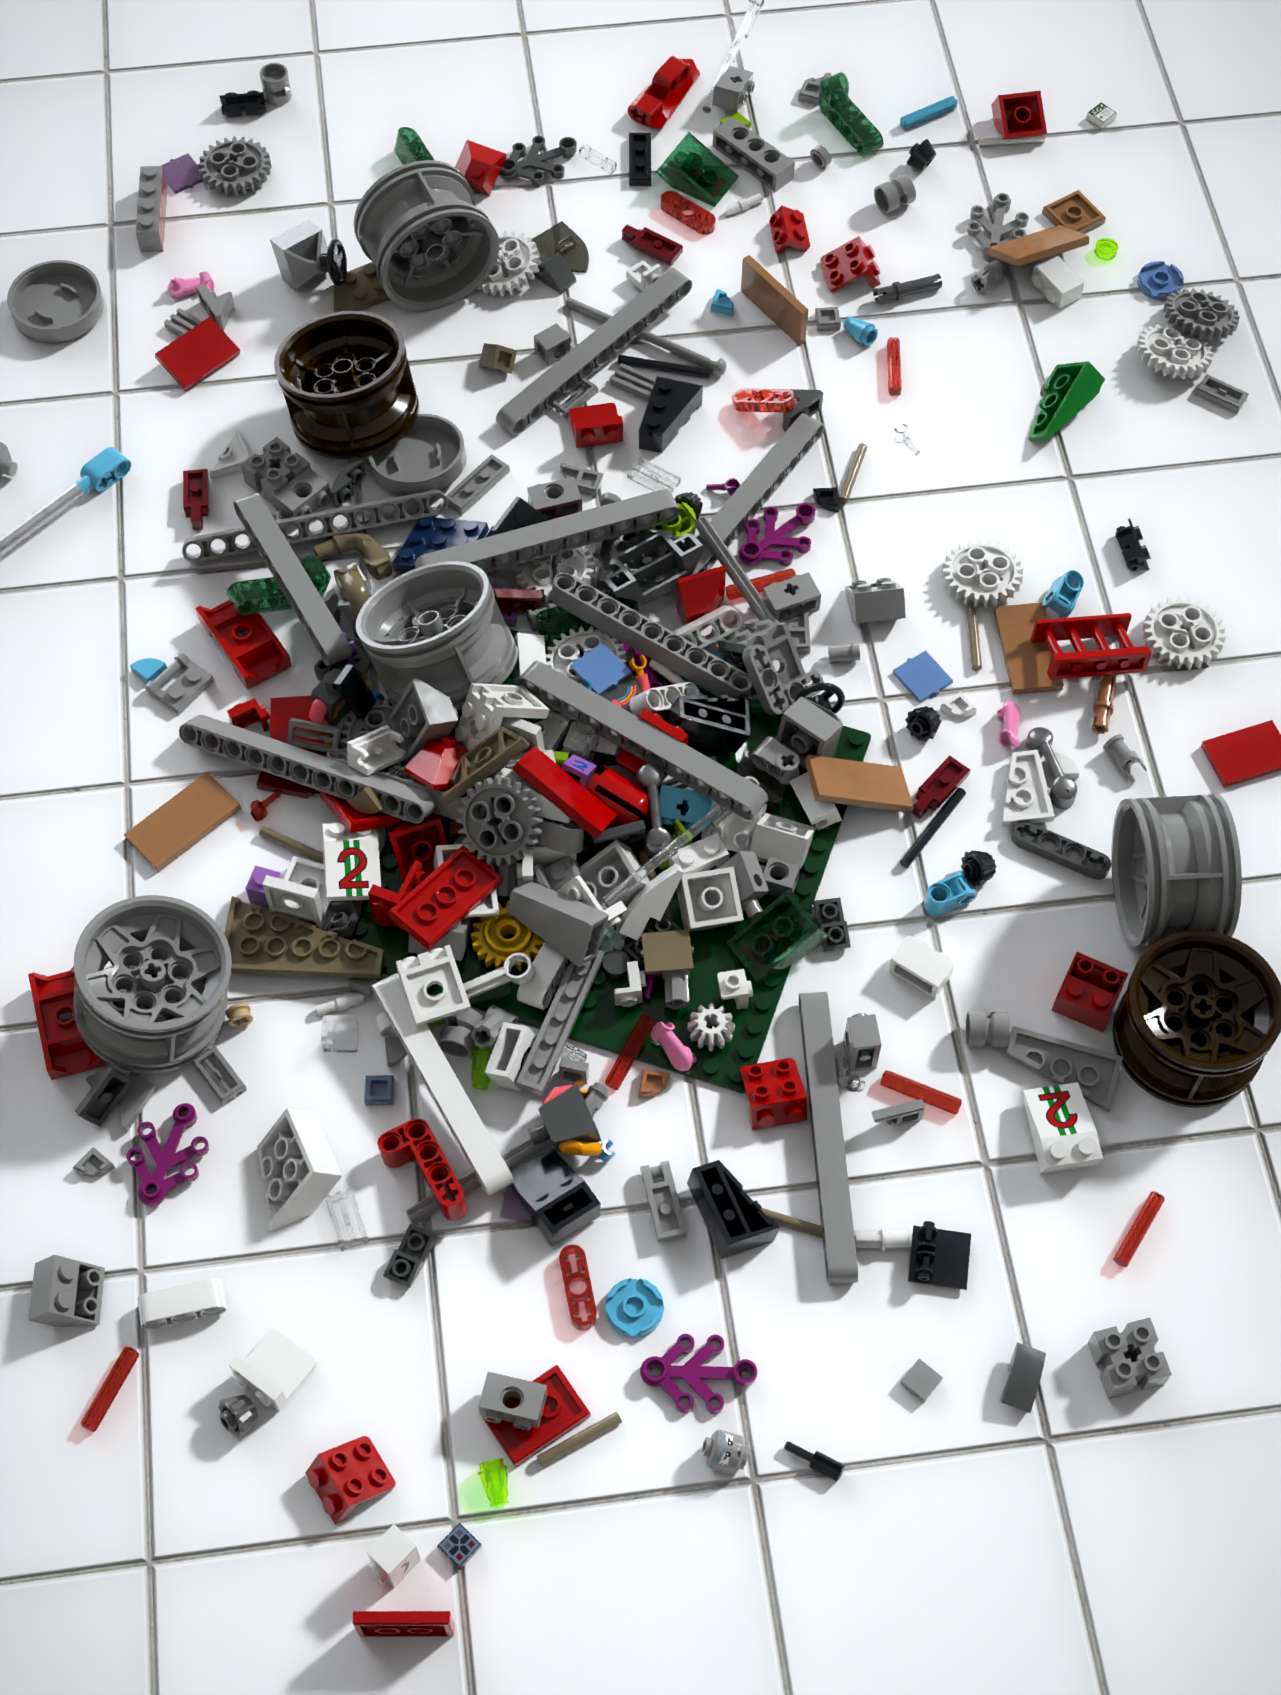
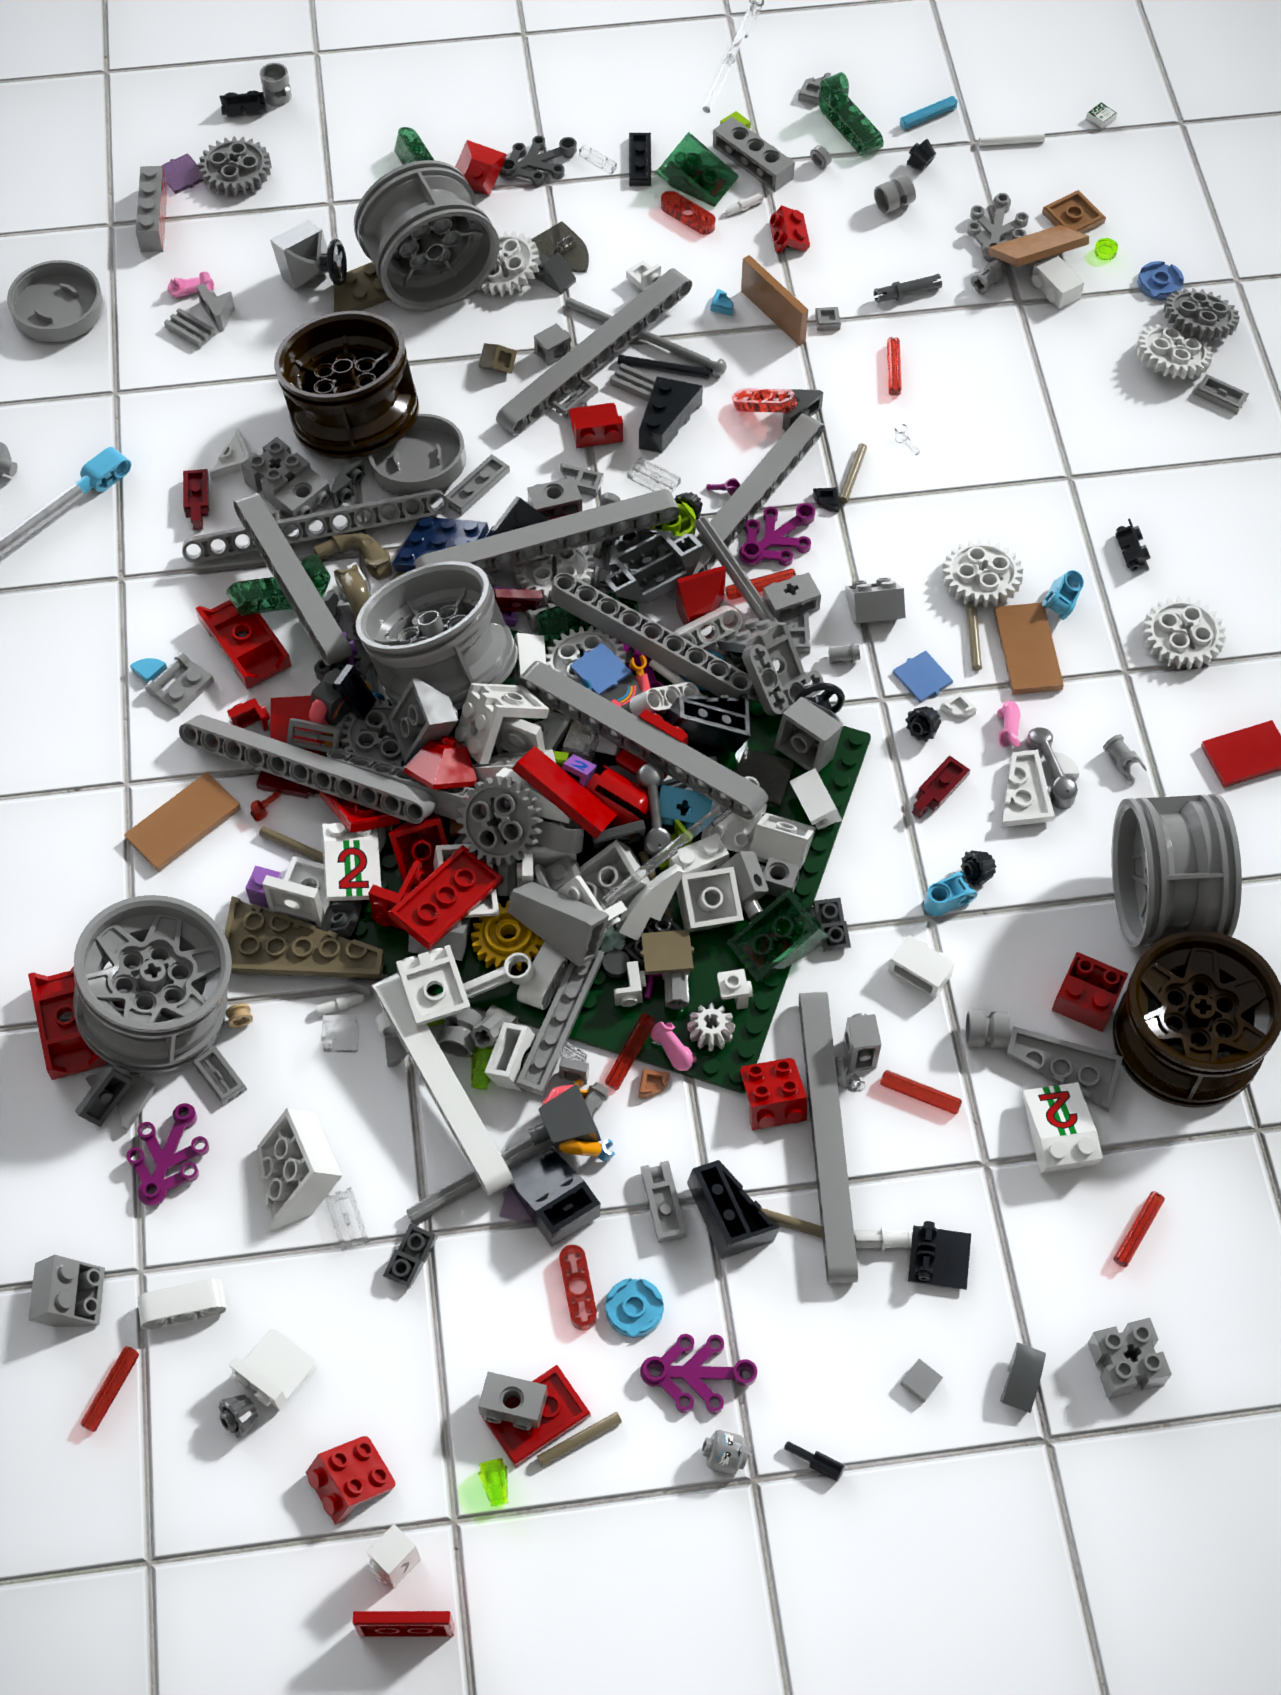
(93, 1164): light grey tile -> none
(197, 353): red tile -> none
(366, 801): dark tan tile -> none
(375, 750): white hinge -> none
(379, 1090): sand blue tile -> none
(419, 1149): red beam -> none
(459, 1545): tile -> none
(483, 760): dark tan wing -> none
(652, 244): dark red hinge -> none
(665, 93): red panel -> none
(733, 88): light grey brick -> none
(776, 760): light grey piece -> none
(849, 264): red bracket -> none
(858, 783): medium nougat tile -> none
(862, 331): medium azure cone -> none
(900, 1113): light grey tile -> none
(932, 828): black bar -> none
(1019, 115): red slope -> none
(1058, 854): dark grey beam -> none
(1067, 392): green wedge -> none
(1096, 662): red fence -> none
(1103, 706): nougat pin -> none

